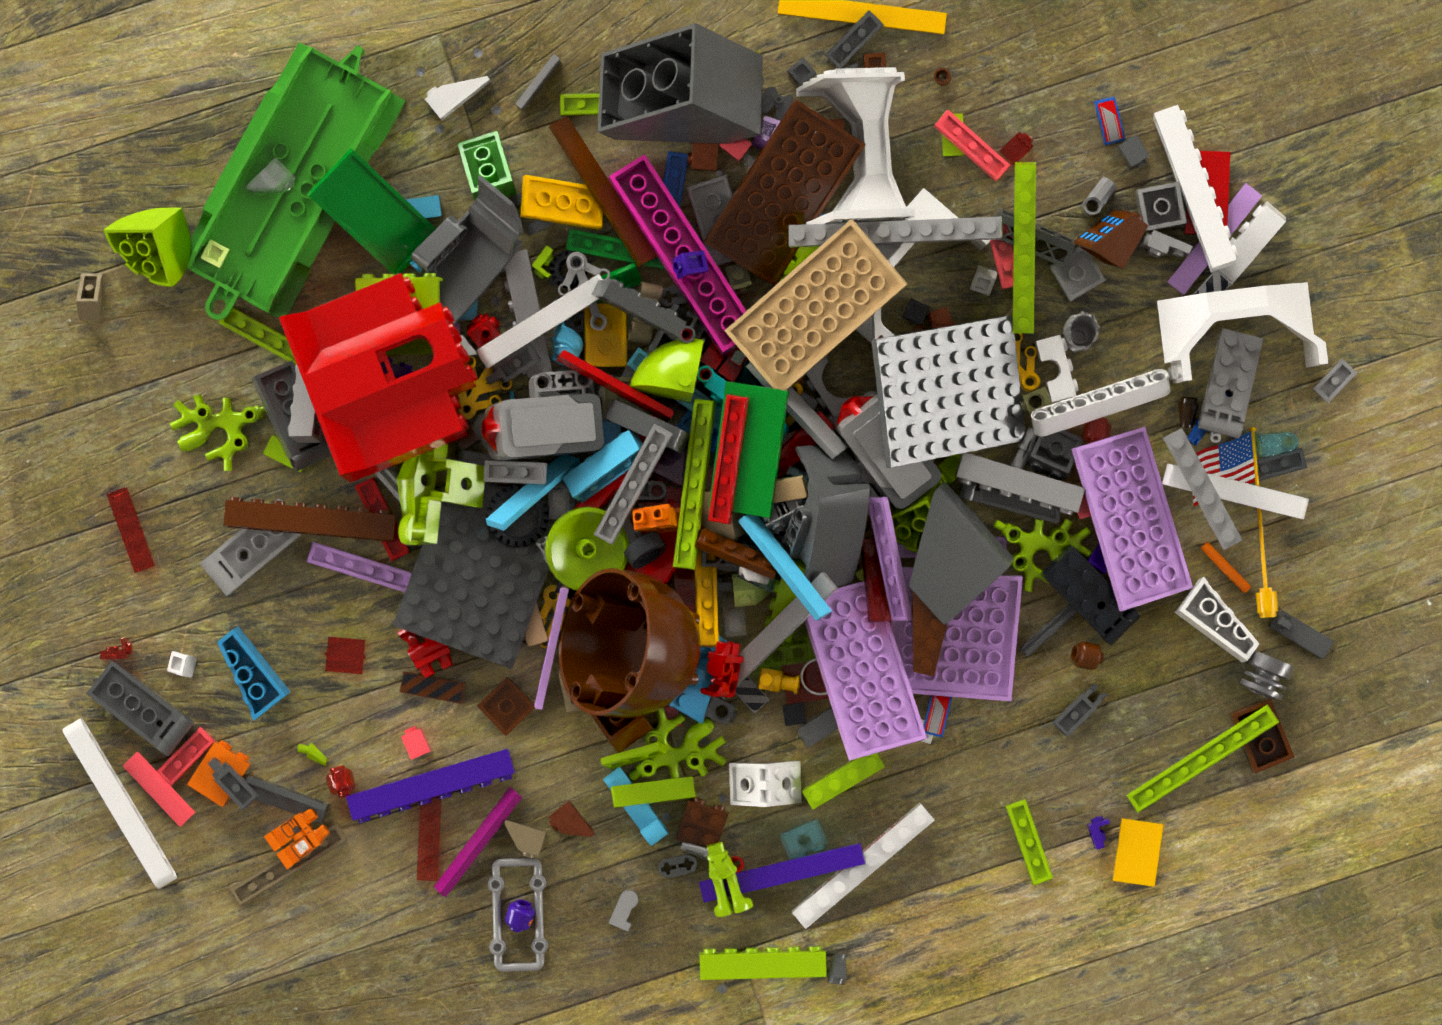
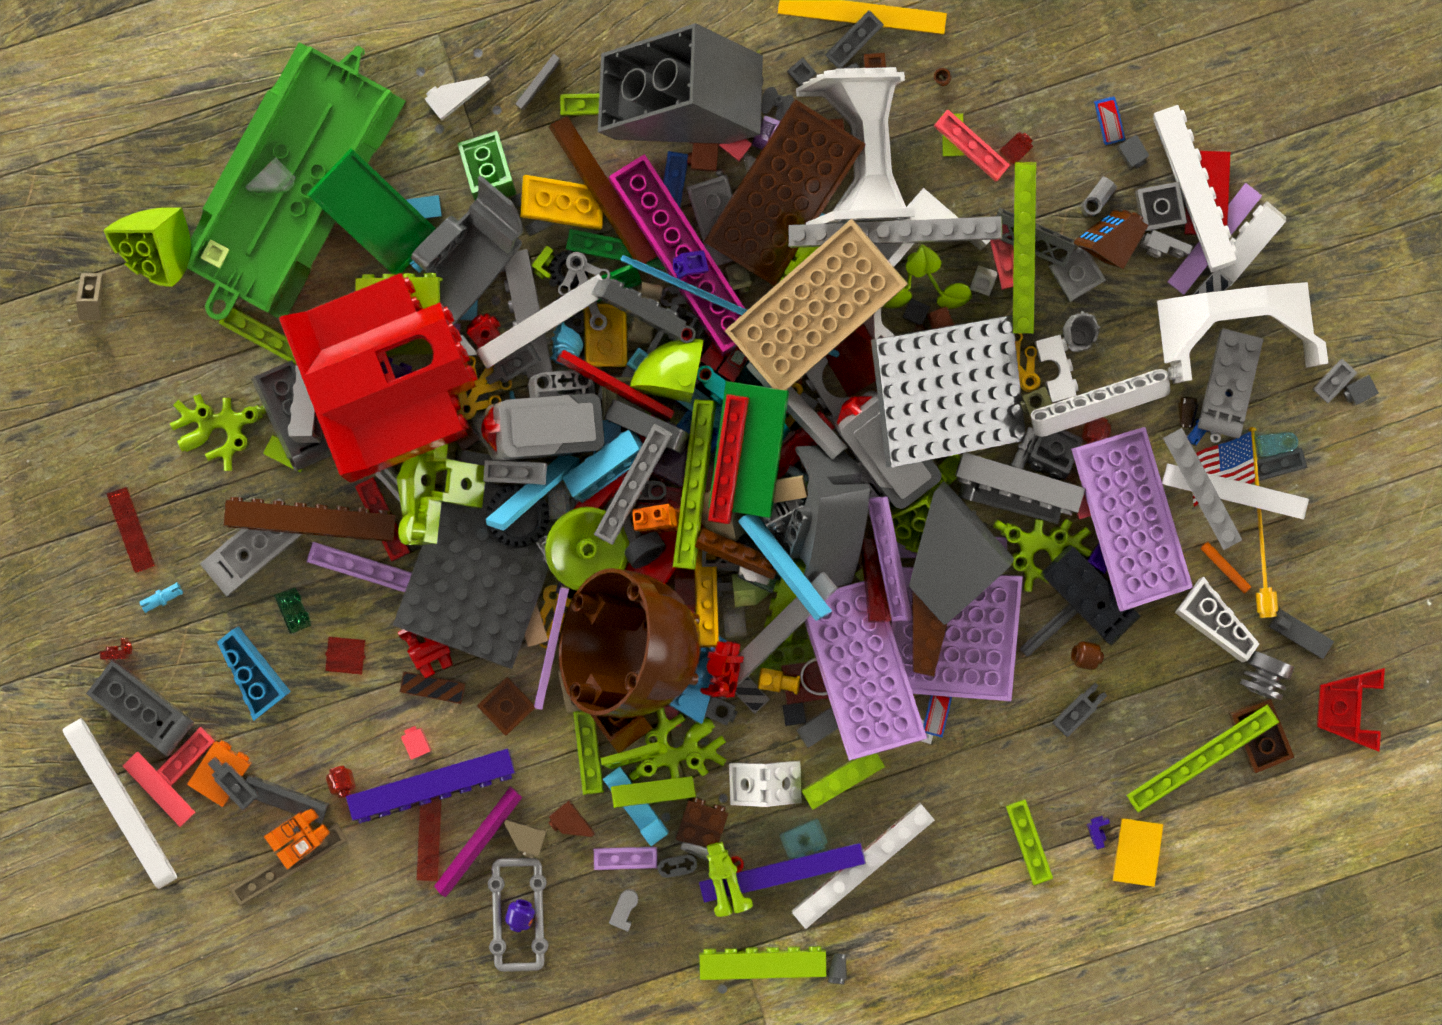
(161, 597): none -> medium azure pin
(181, 664): white slope -> none
(292, 610): none -> clear green hinge
(312, 753): lime bar -> none
(588, 753): none -> lime tile
(625, 858): none -> lavender tile
(692, 289): none -> medium azure piece
(855, 361): none -> clear red piece
(927, 262): none -> lime plant
(1341, 707): none -> red wing
(1360, 390): none -> dark grey brick

